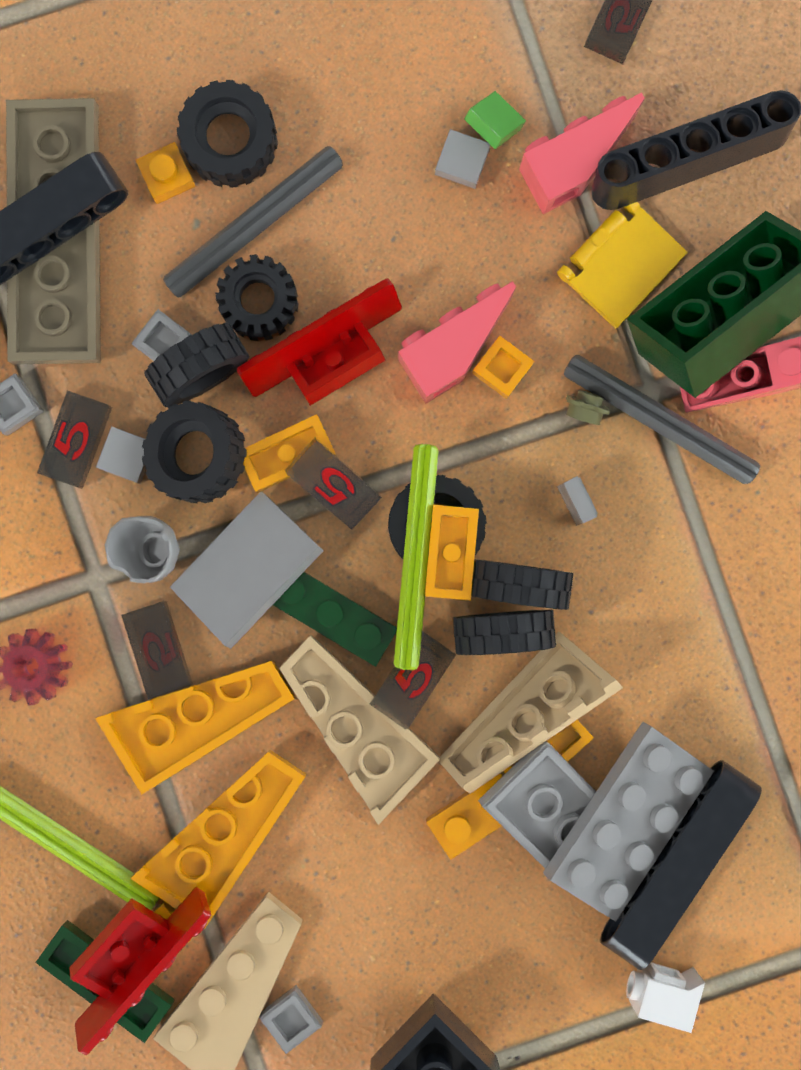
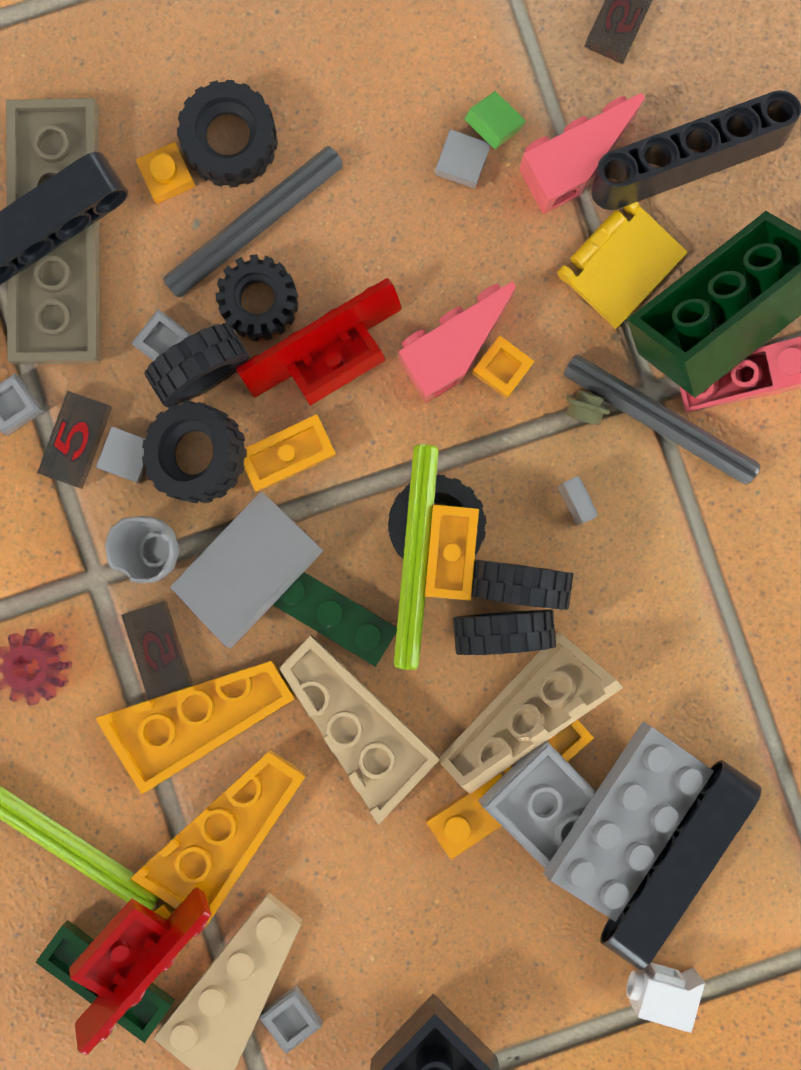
(333, 483): clear smoke tile -> none
(408, 690): clear smoke tile -> none

